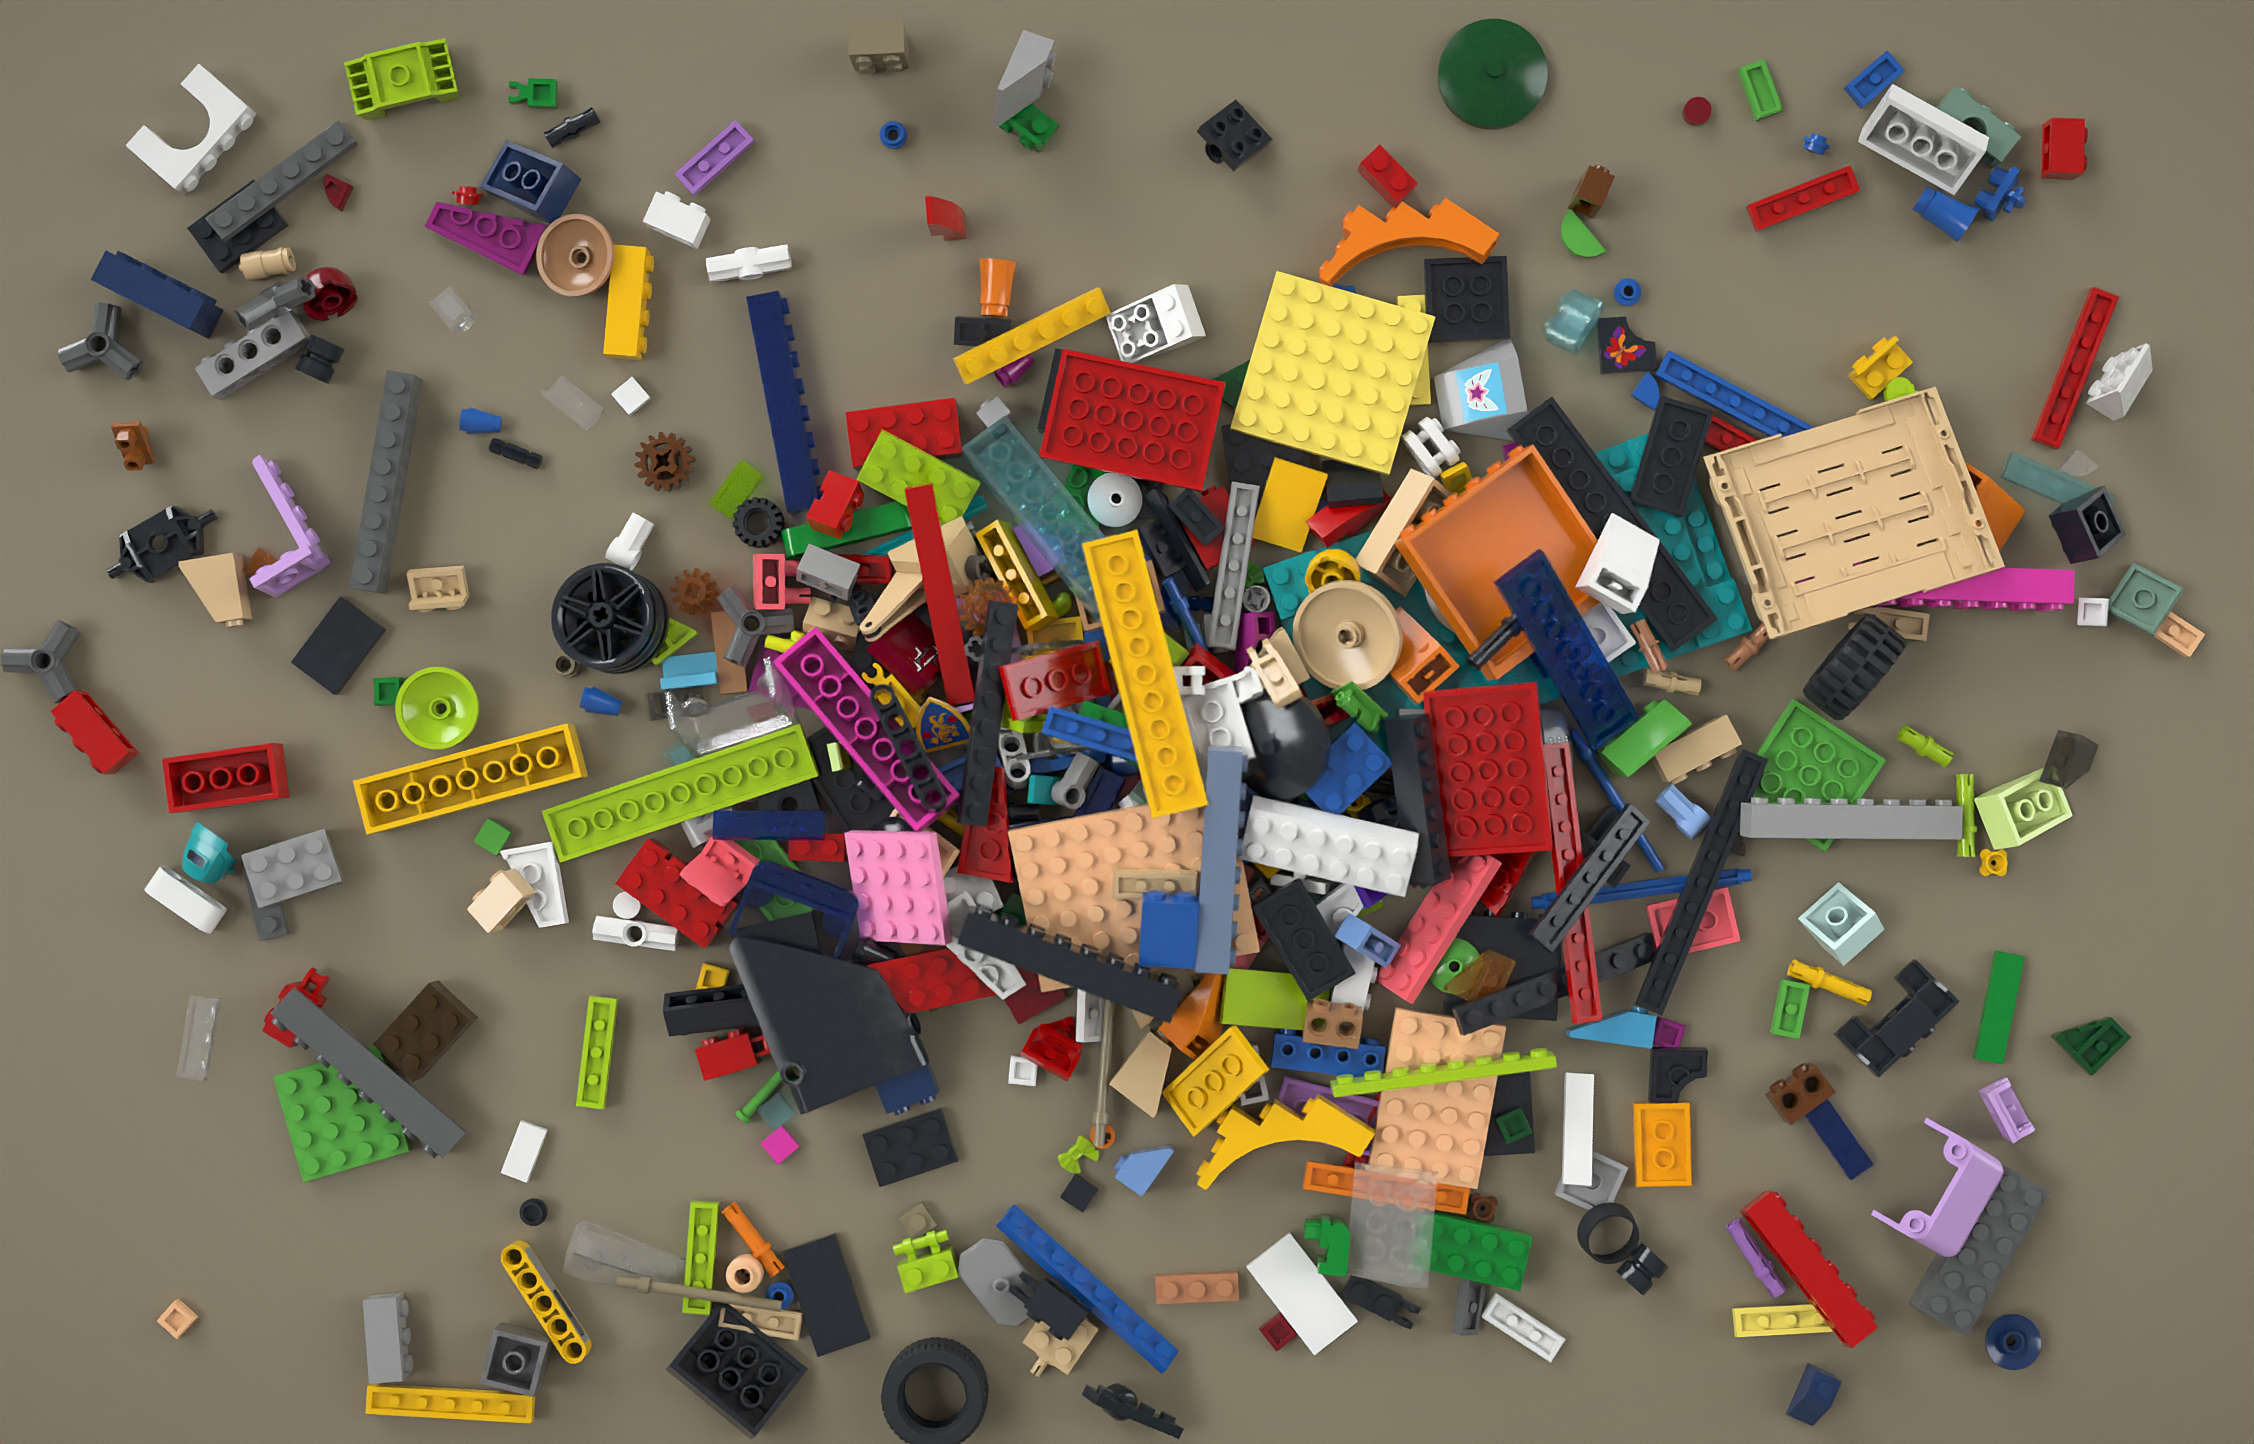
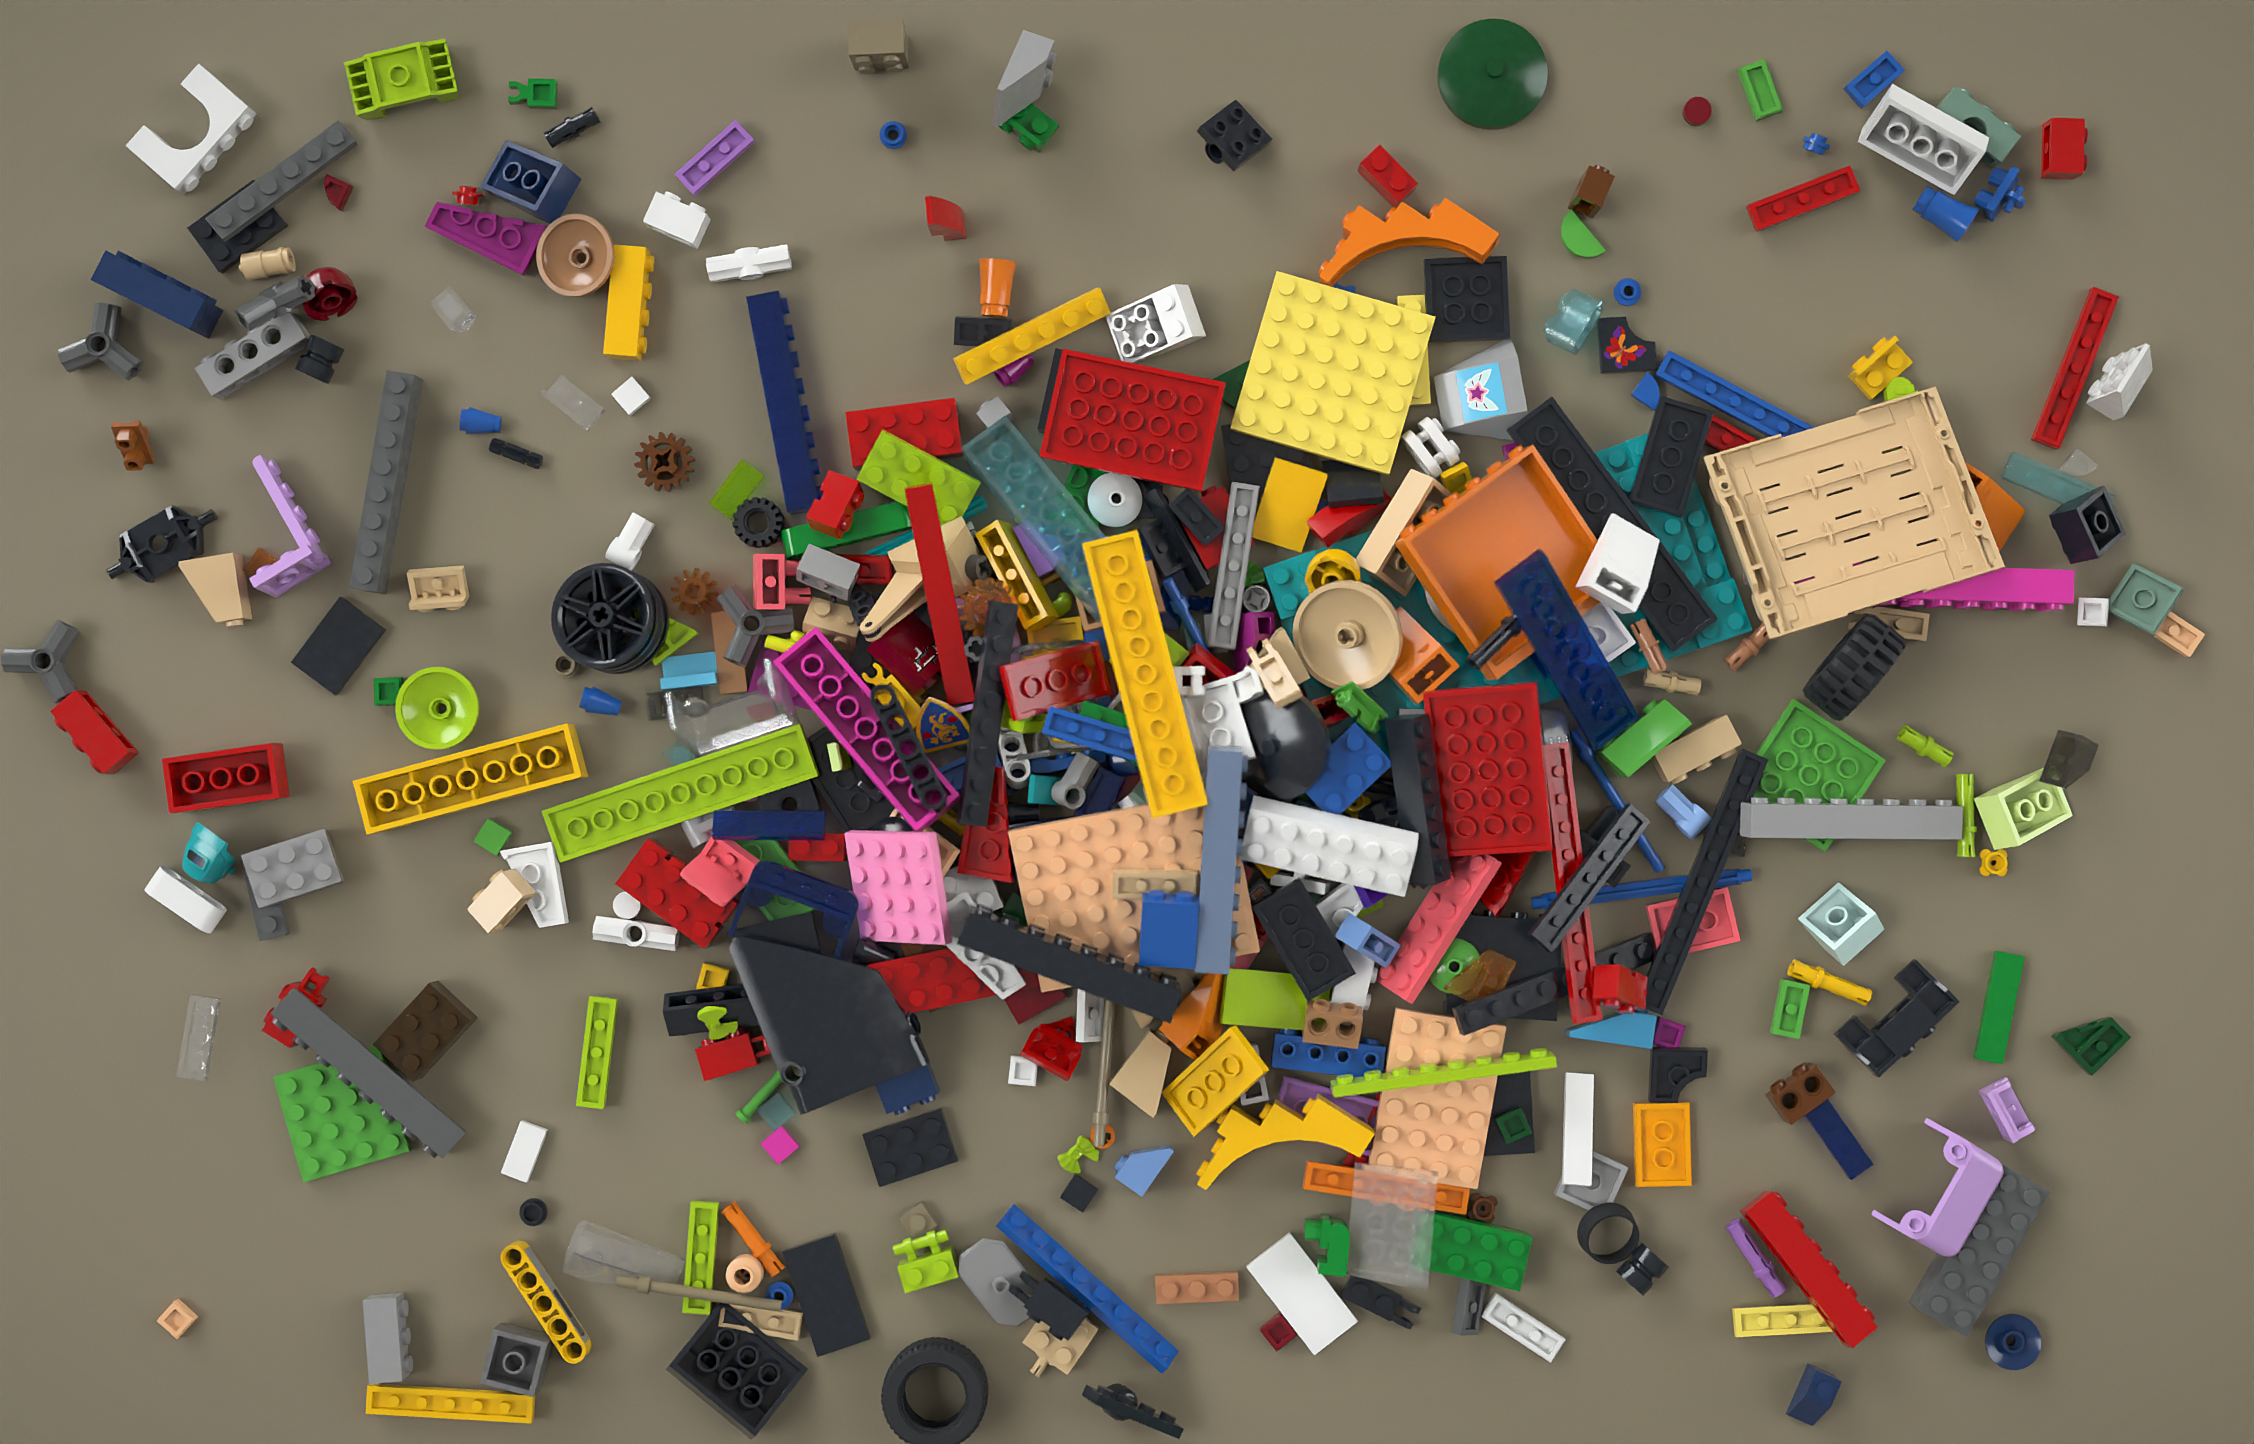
(711, 1017): none -> lime piece
(1620, 988): none -> red brick

